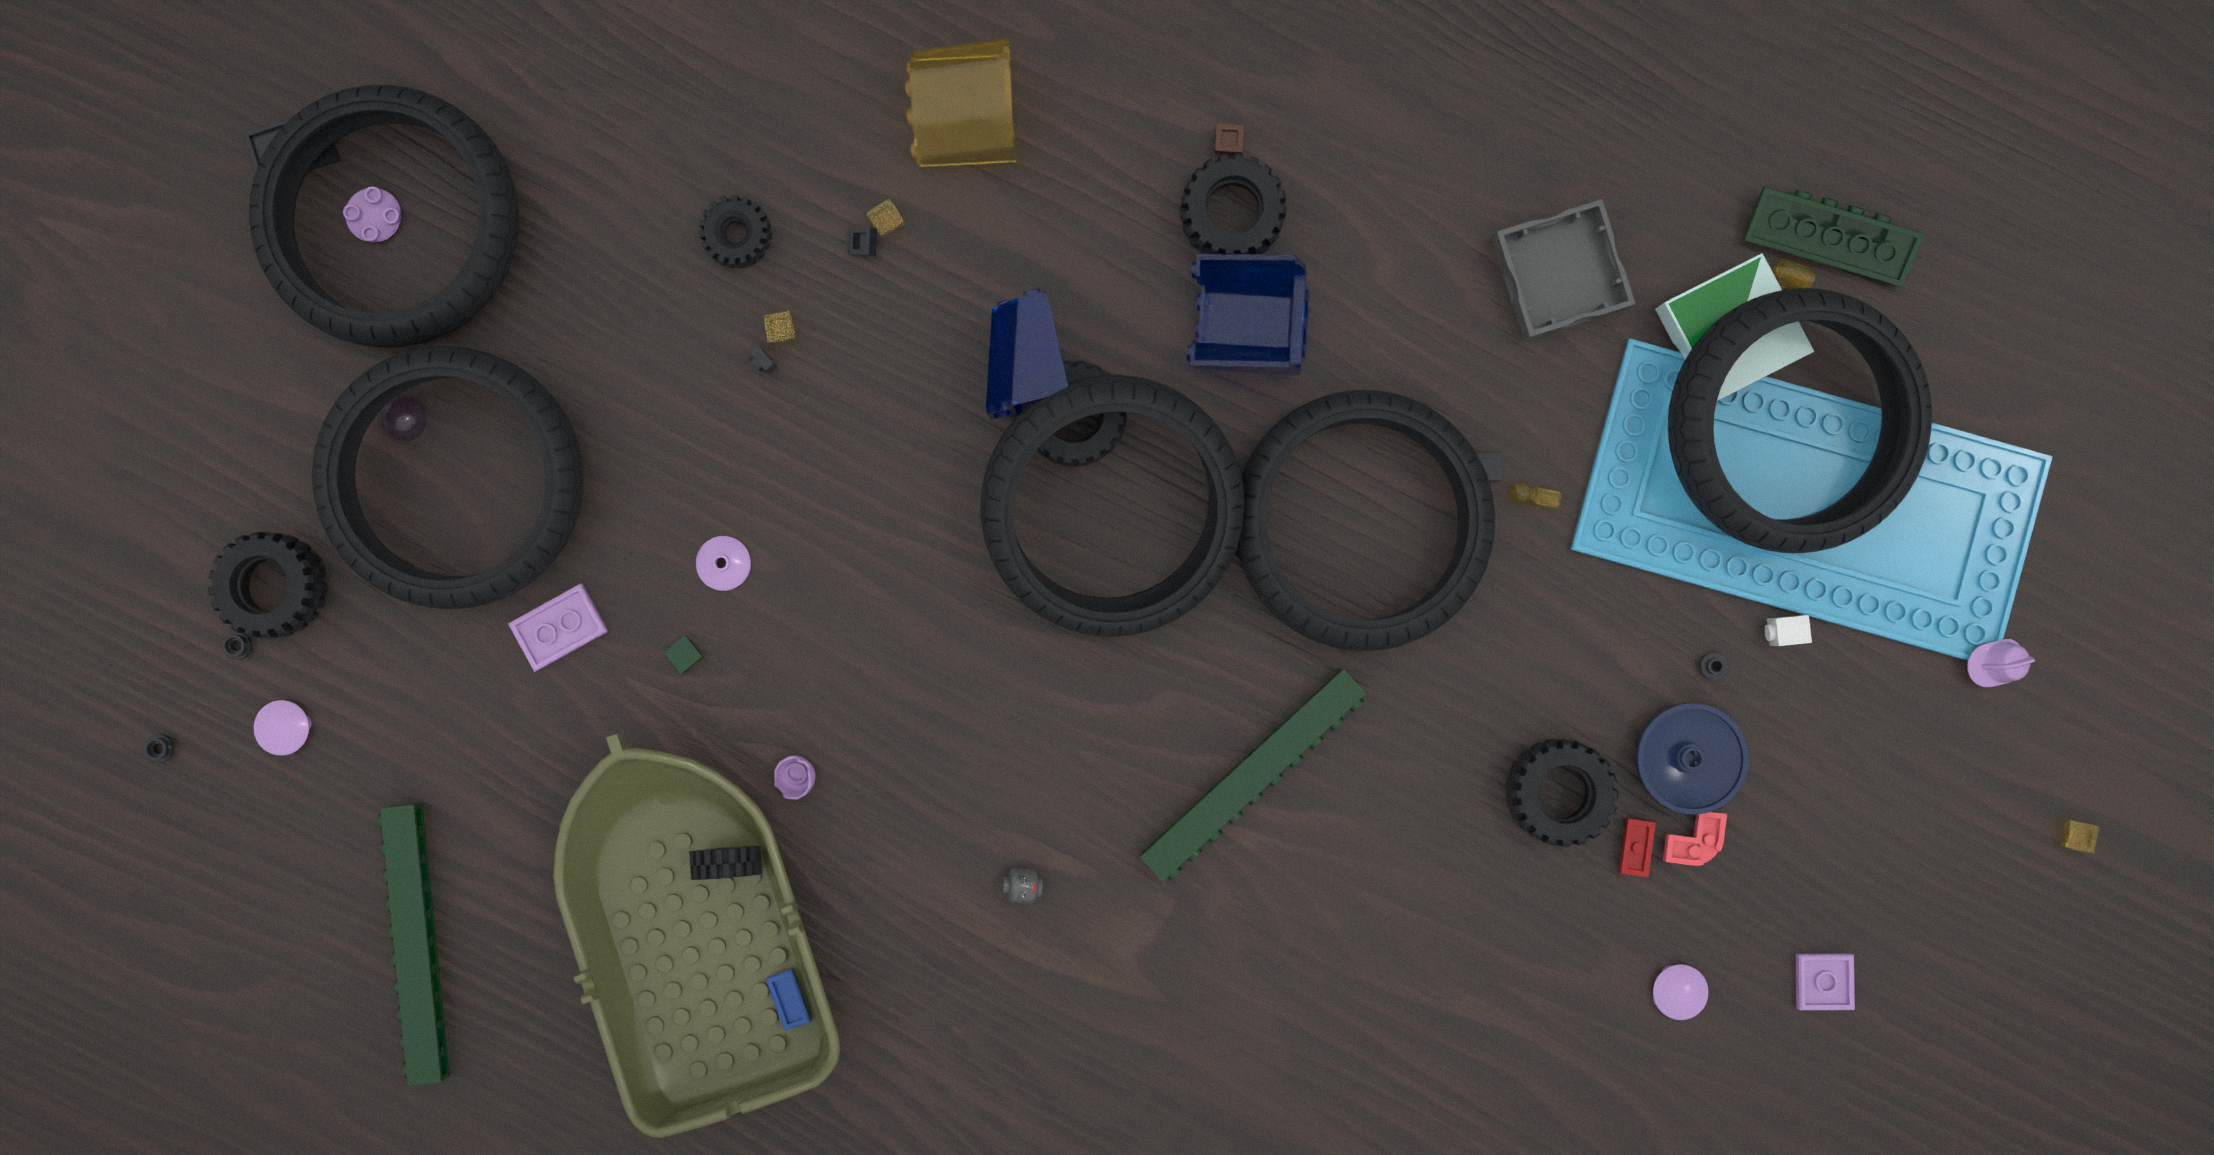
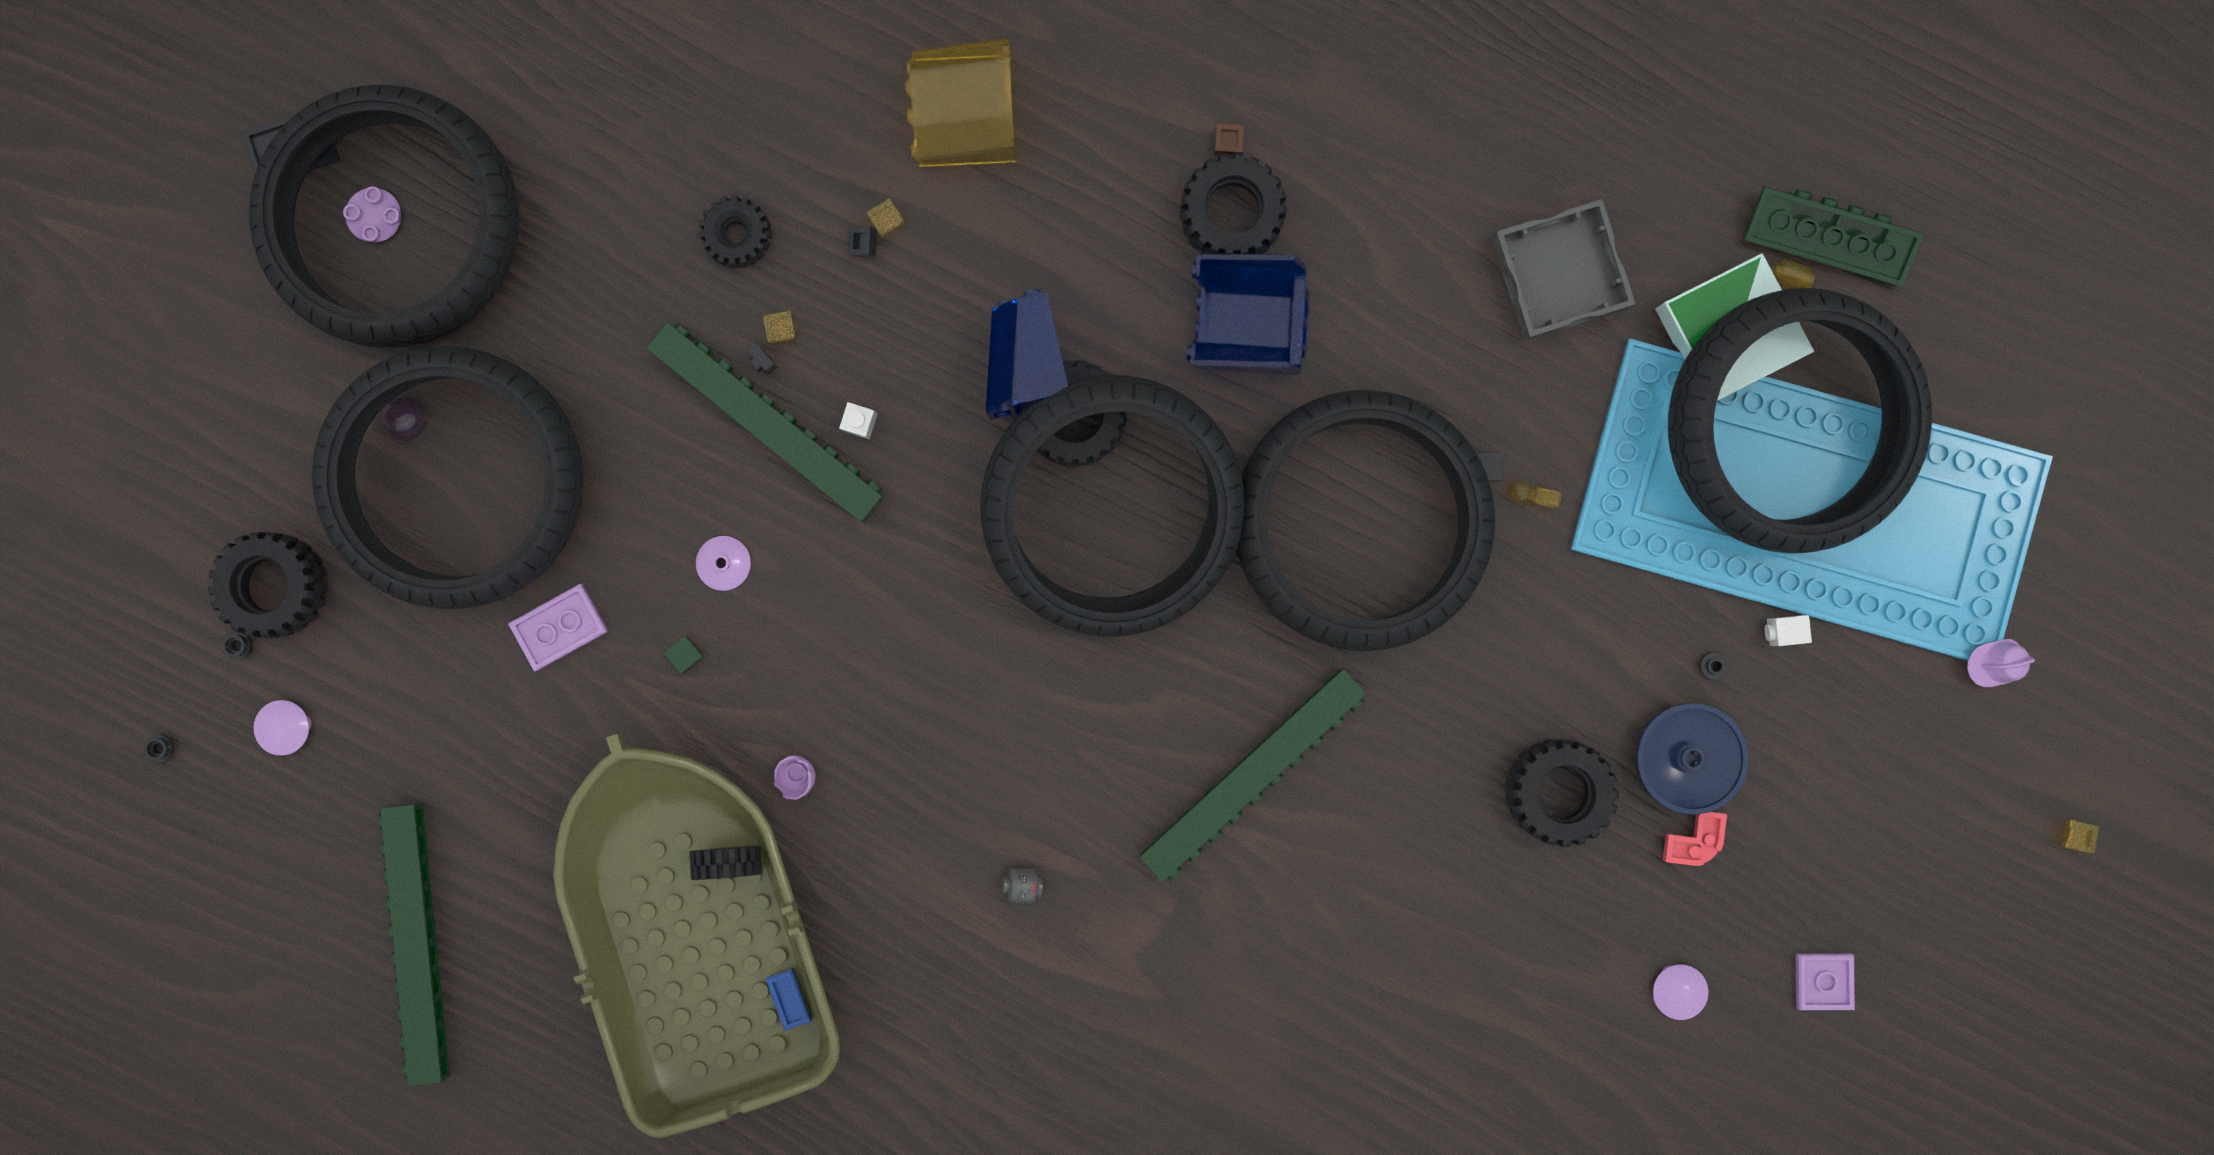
(765, 422): none -> dark green brick
(858, 421): none -> white brick
(1637, 847): red plate -> none

